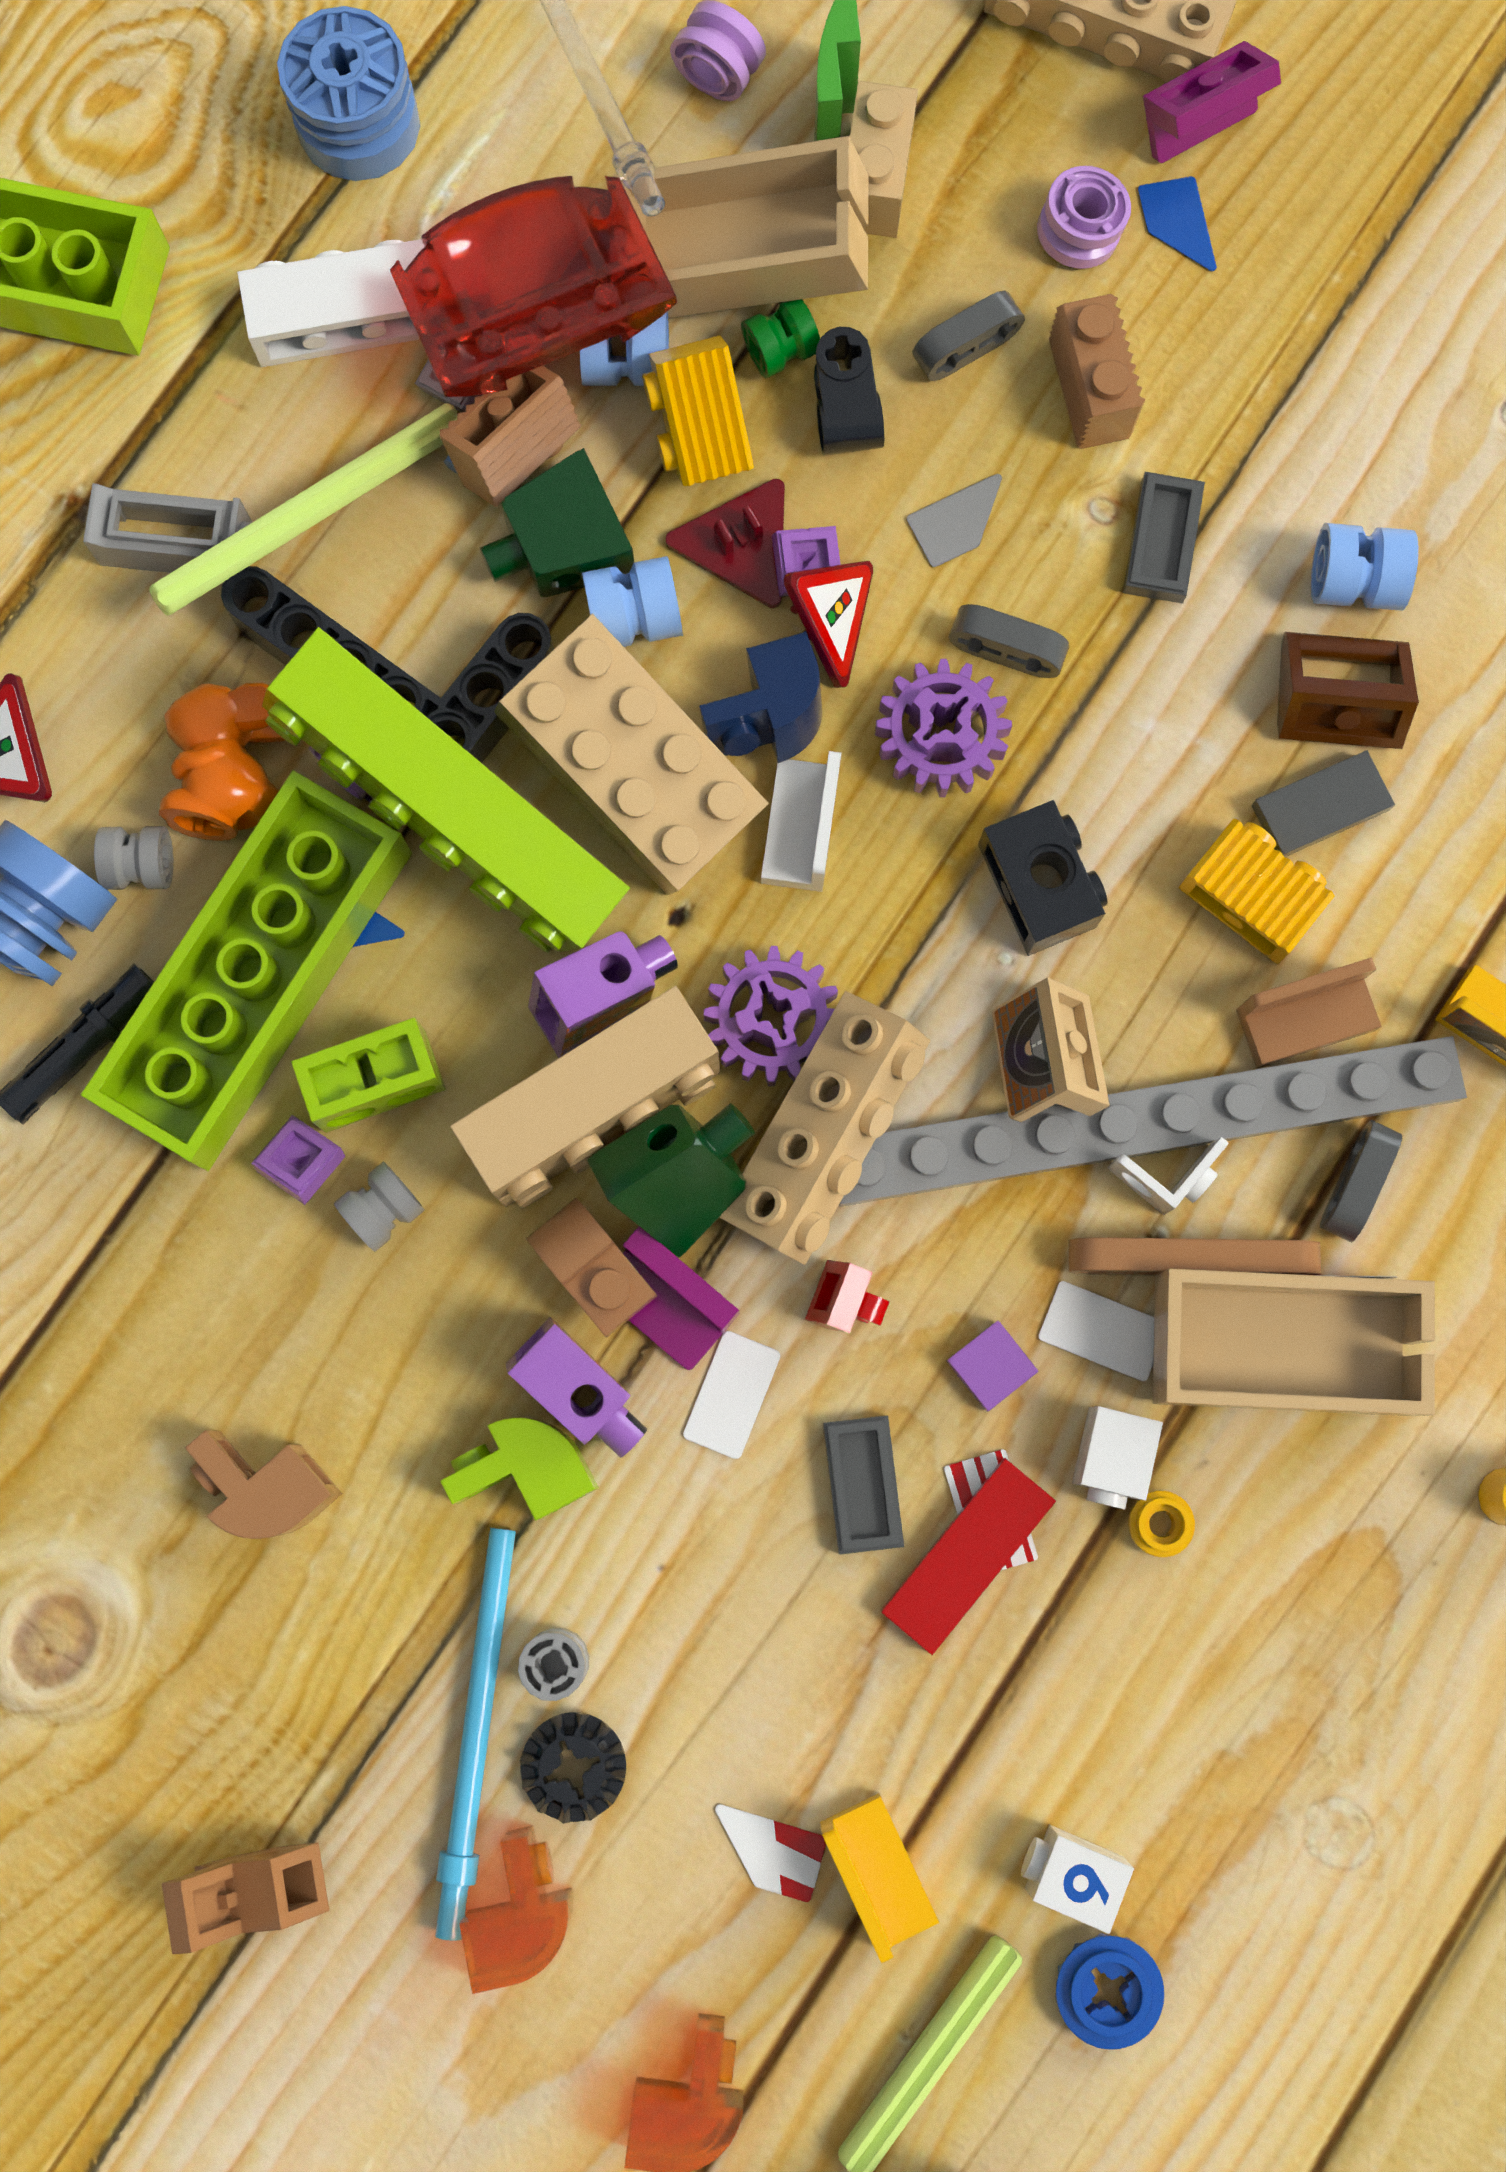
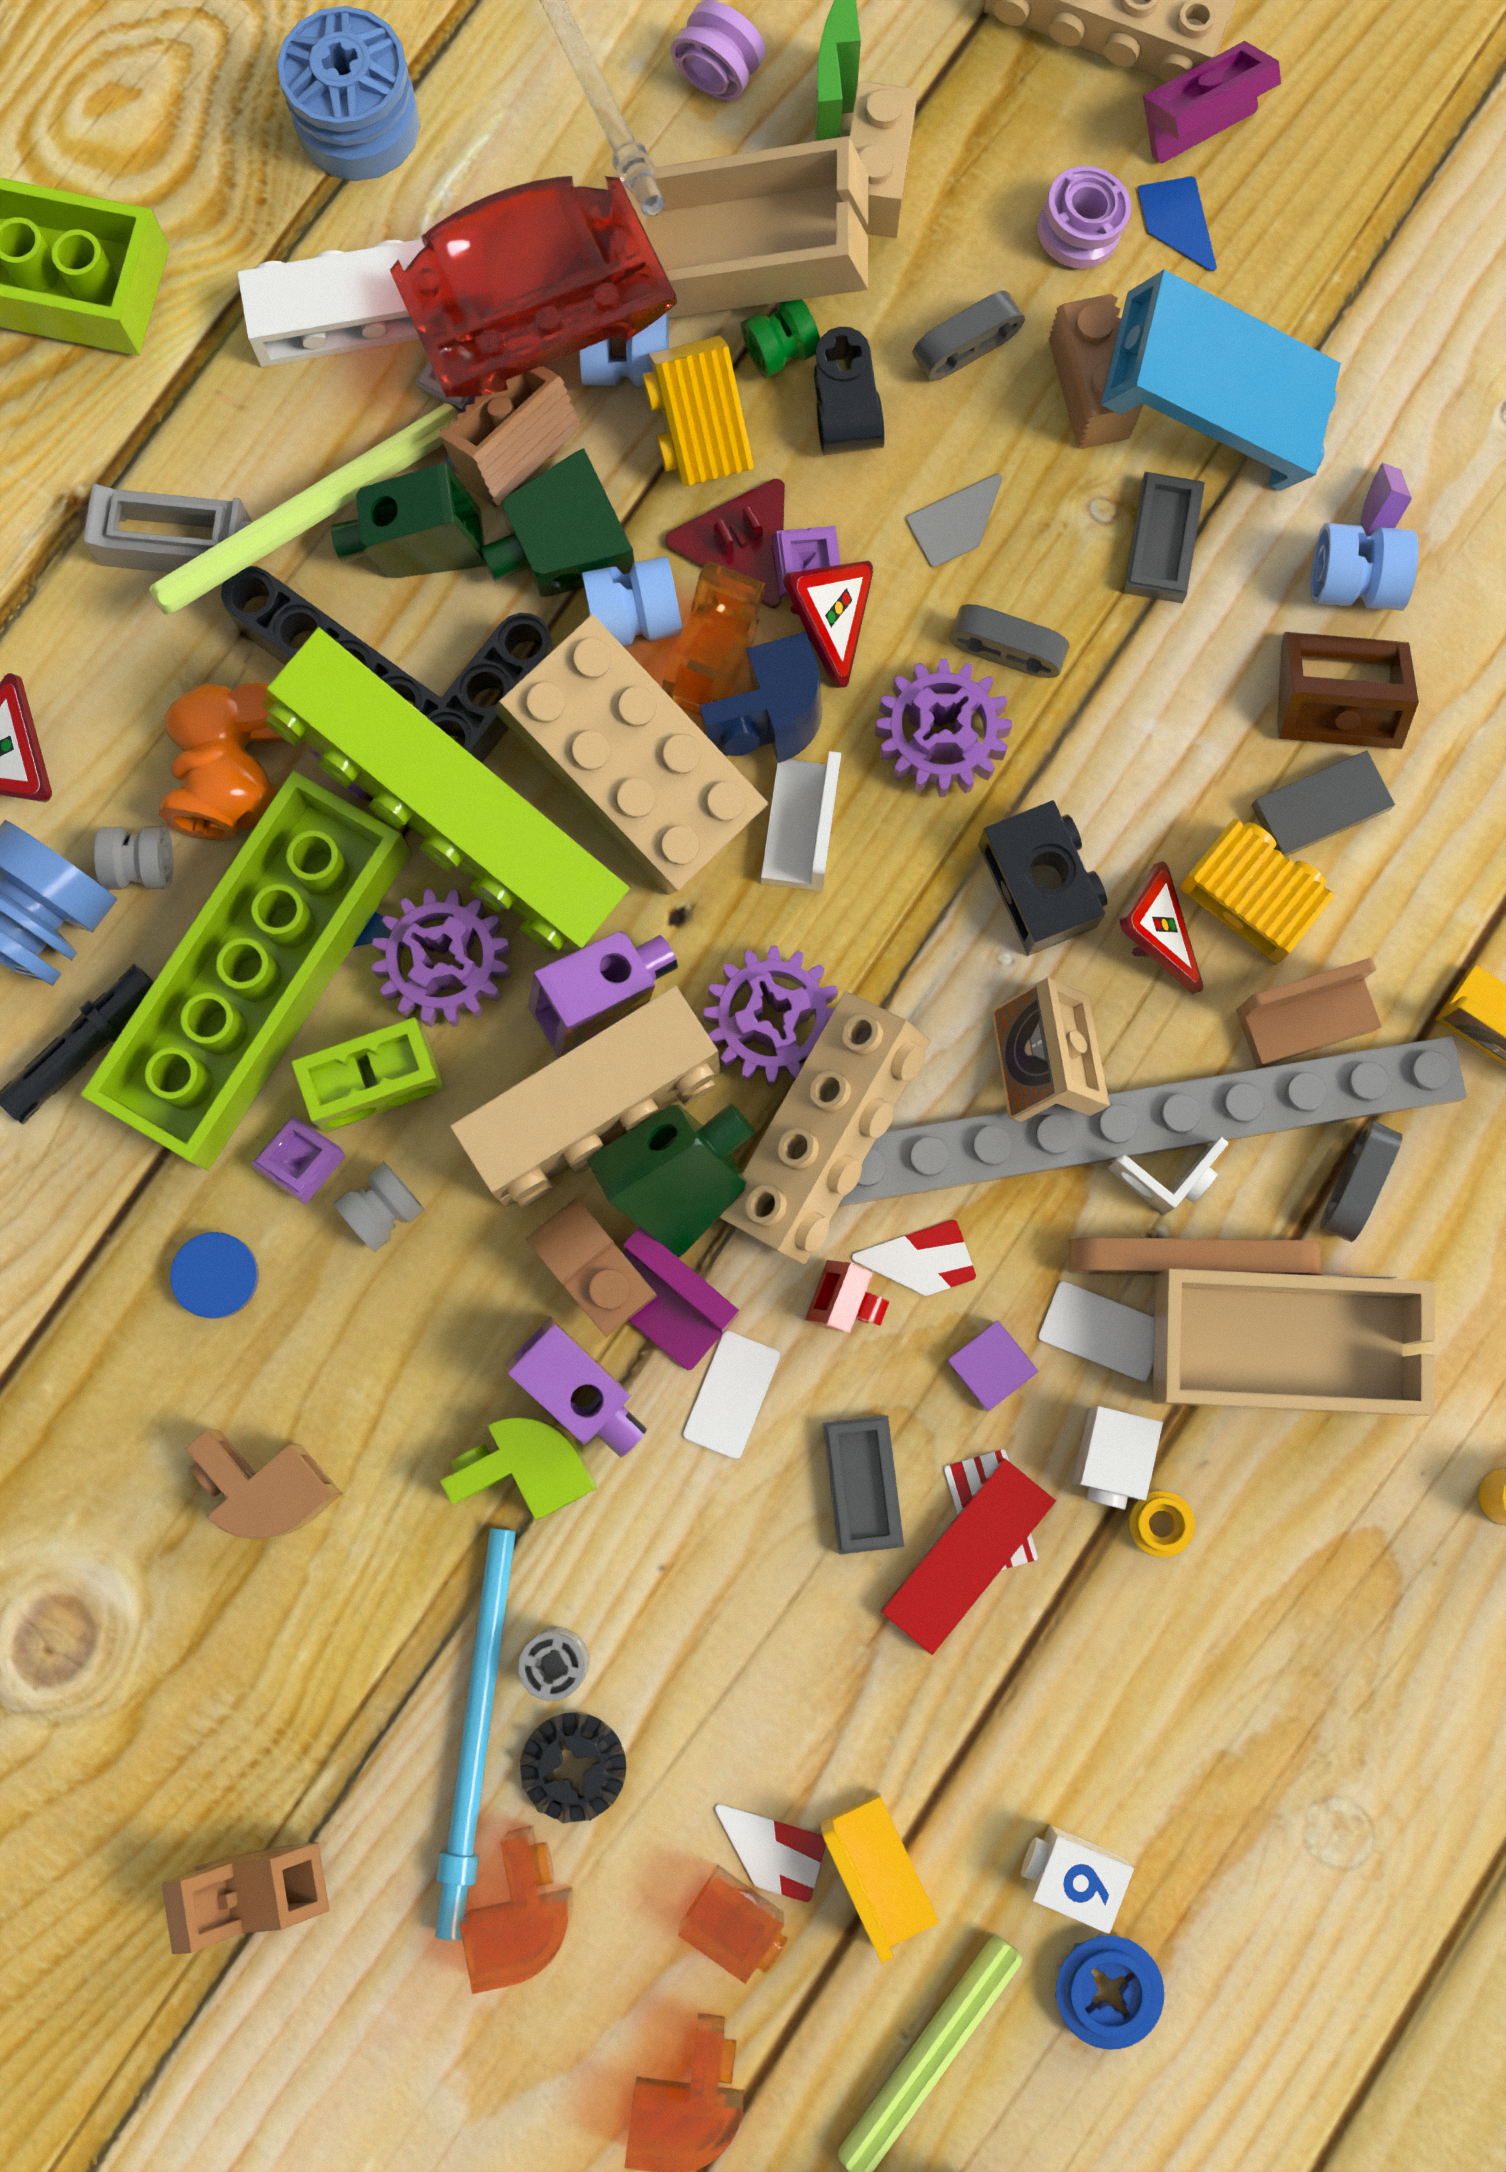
(214, 1275): none -> blue piece
(414, 525): none -> dark green torso
(453, 936): none -> medium lavender gear
(714, 643): none -> clear orange brick
(734, 1926): none -> clear orange brick
(923, 1260): none -> white sticker
(1159, 928): none -> piece
(1223, 376): none -> dark azure panel
(1385, 500): none -> medium lavender tile

